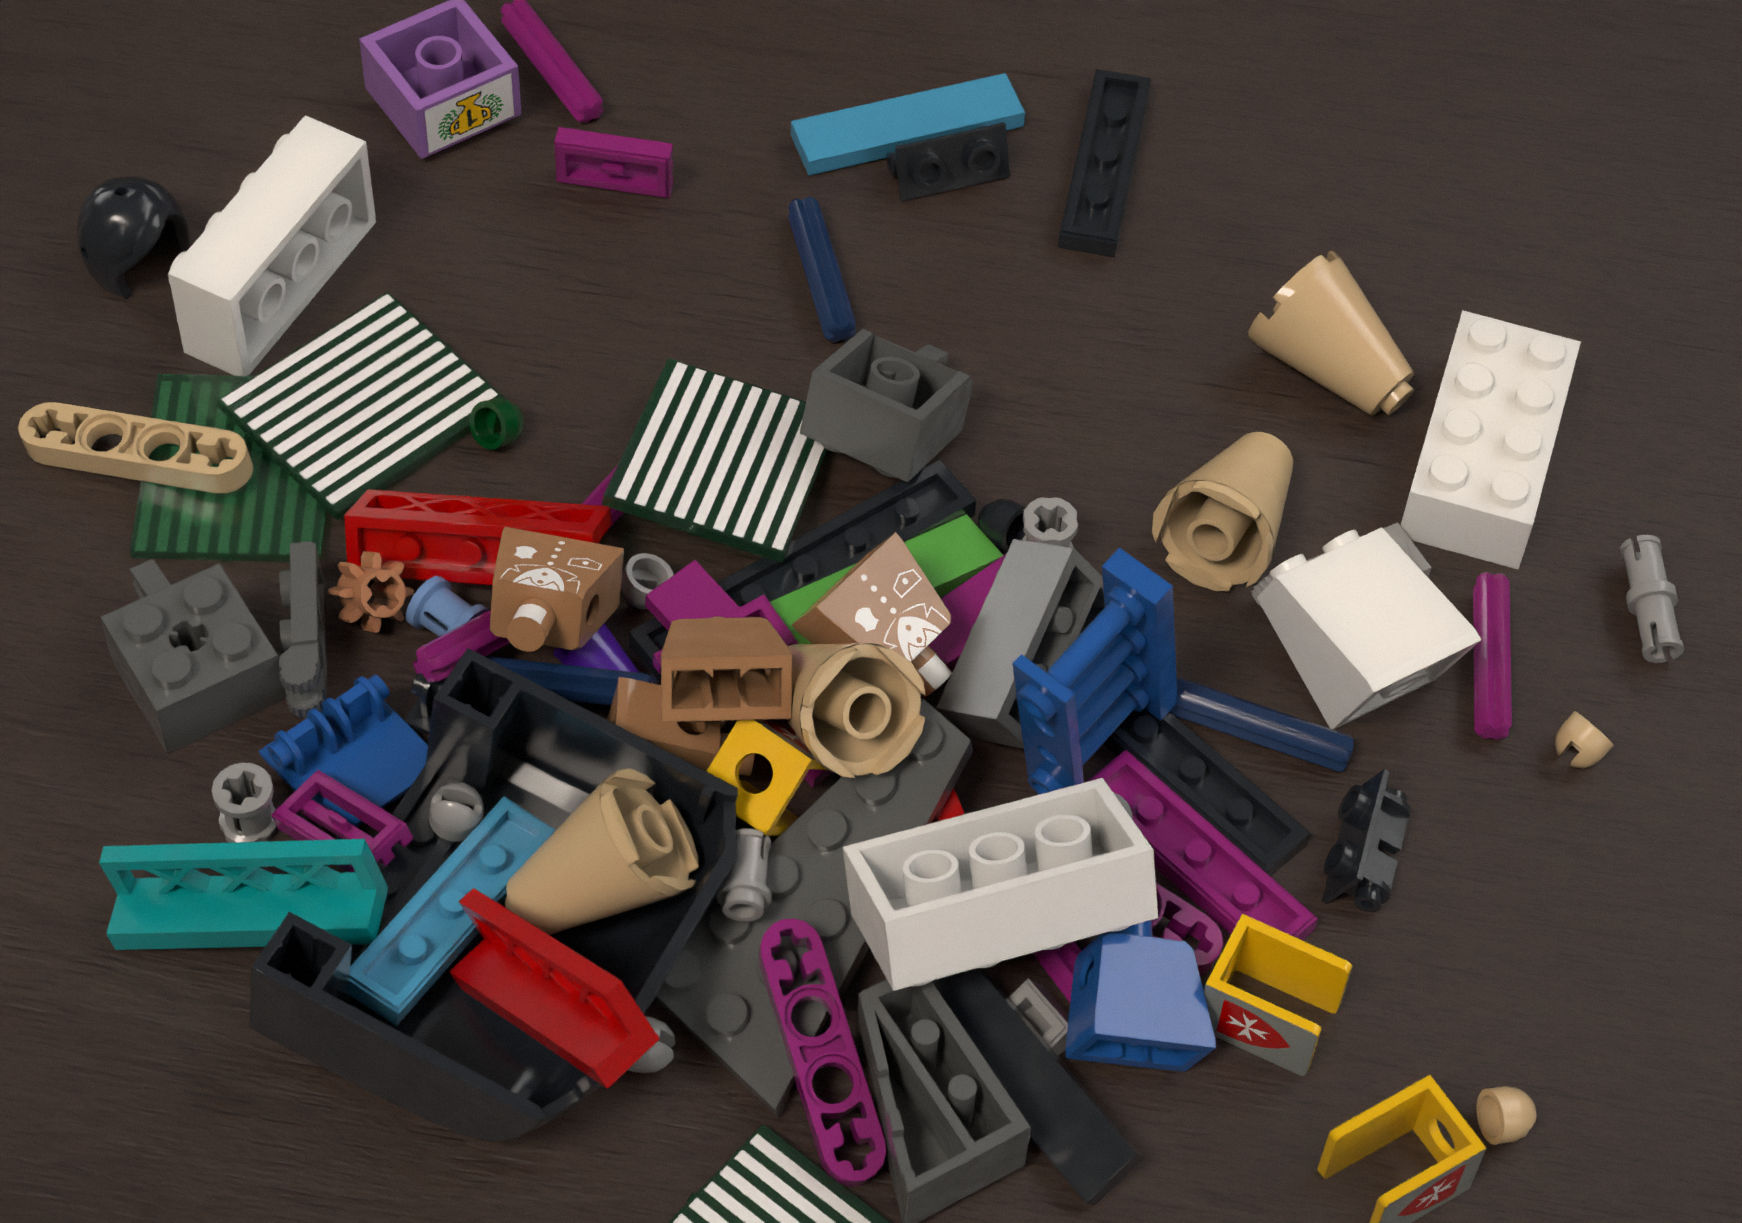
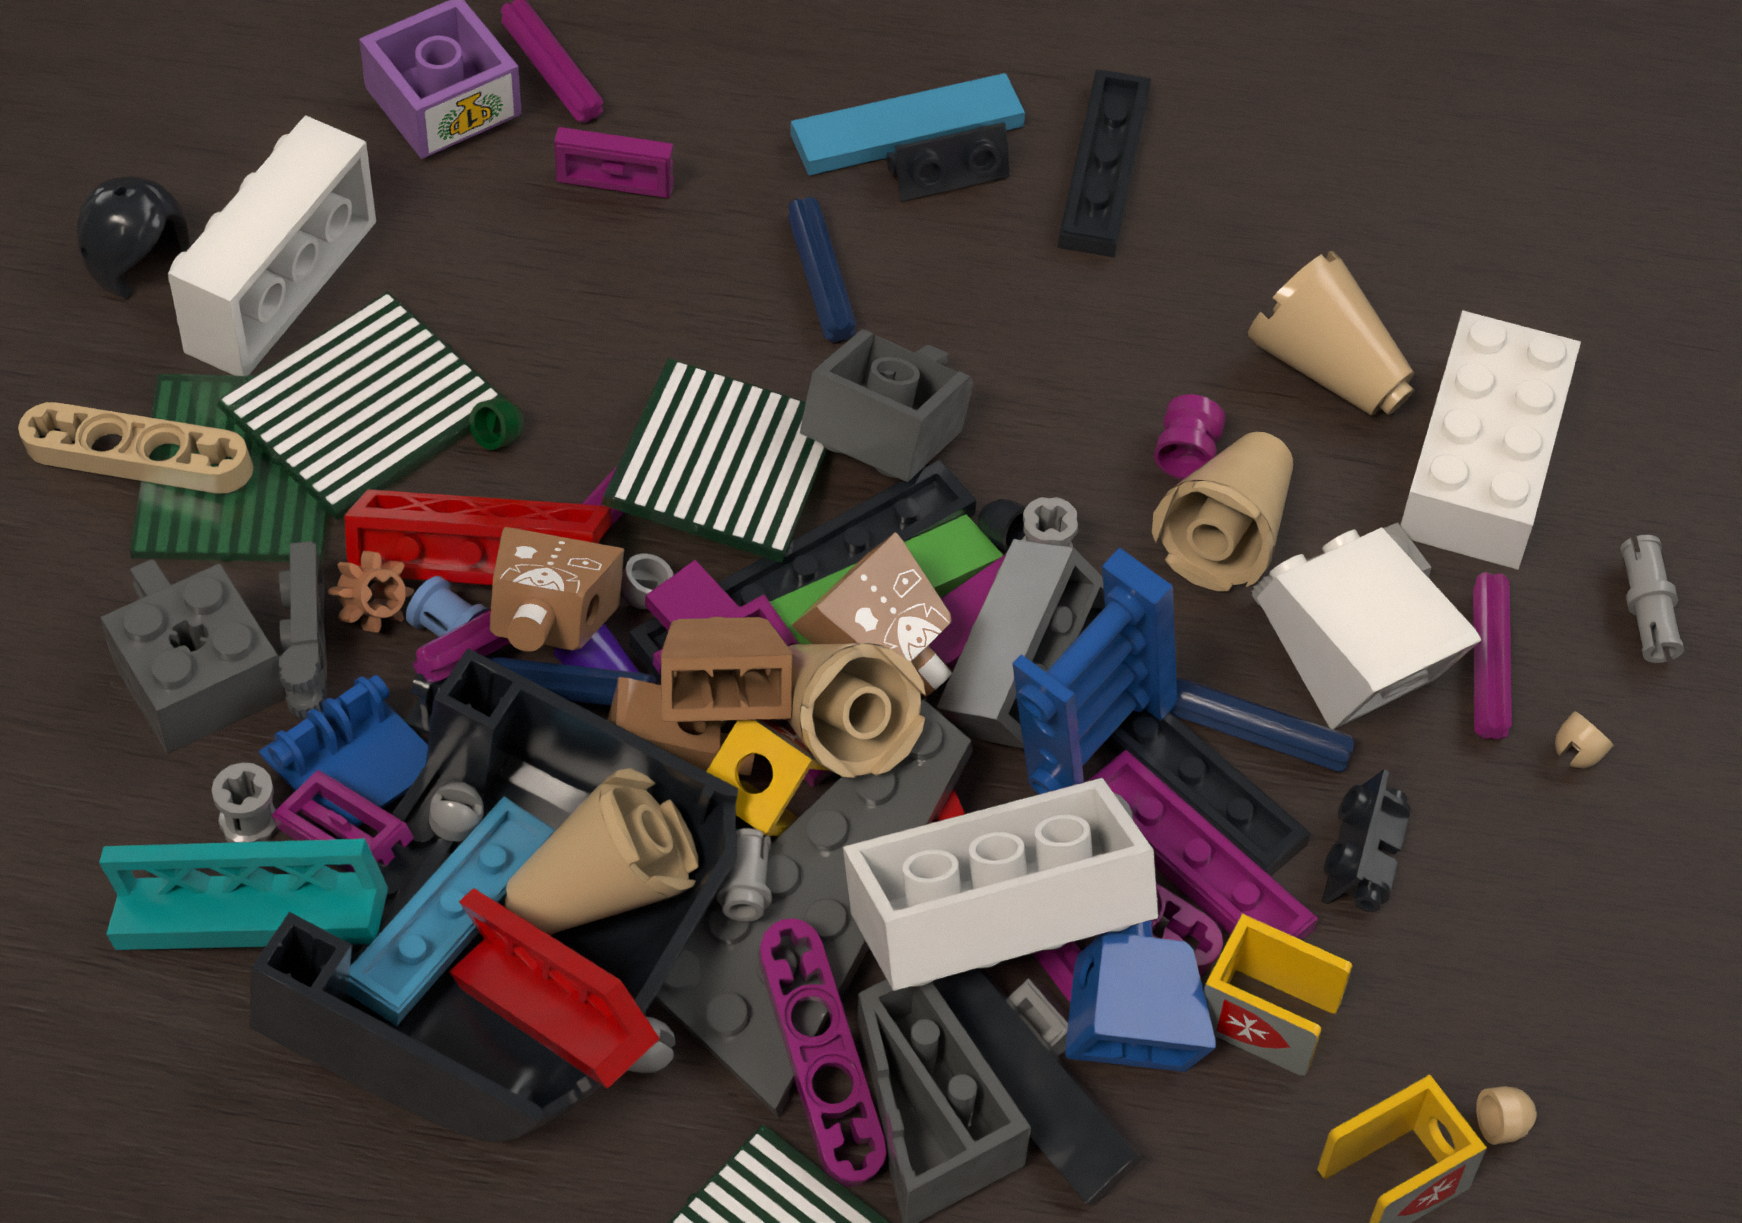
(1189, 435): none -> magenta wheel

